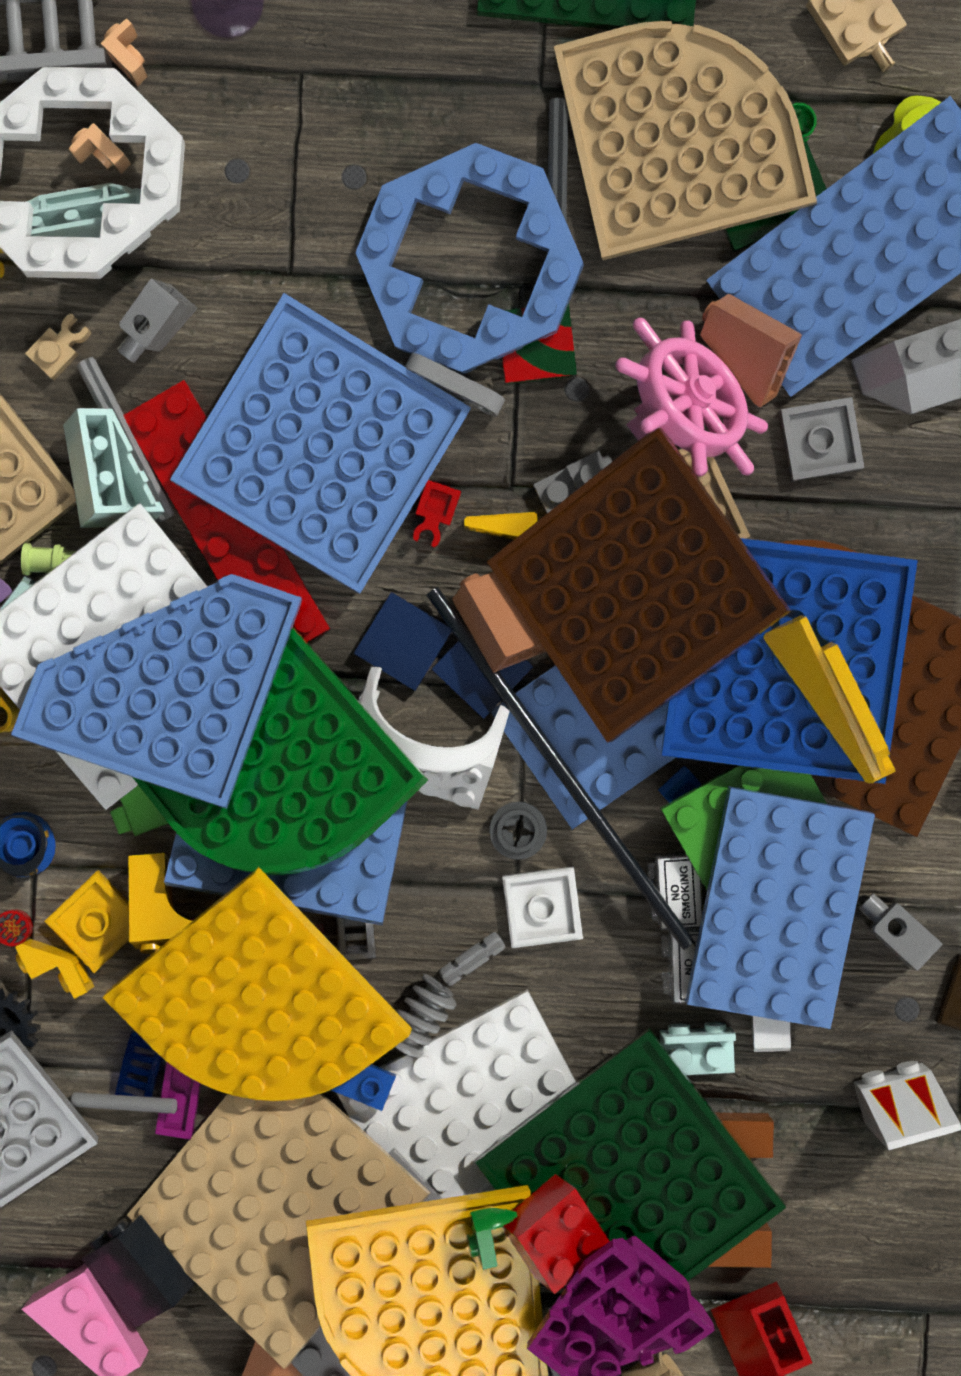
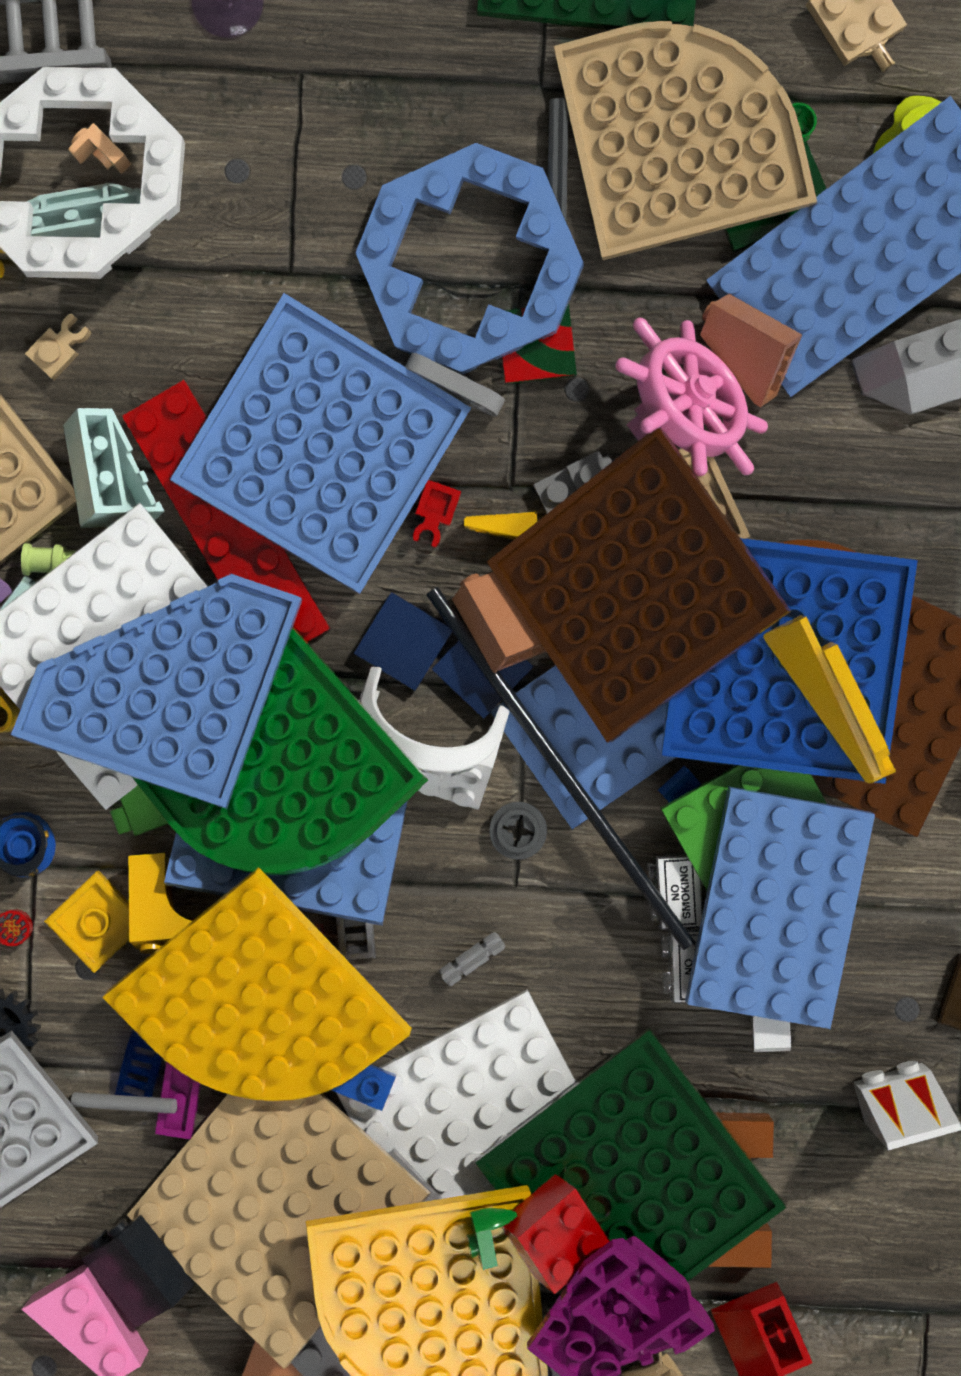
(39, 958): yellow slope -> none
(105, 399): light grey axle -> none
(119, 49): light nougat bracket -> none
(159, 308): light grey torso -> none
(424, 1015): light grey piece -> none
(542, 907): white tile -> none
(701, 1049): light aqua bracket -> none
(821, 439): light grey tile -> none
(912, 944): light grey torso -> none

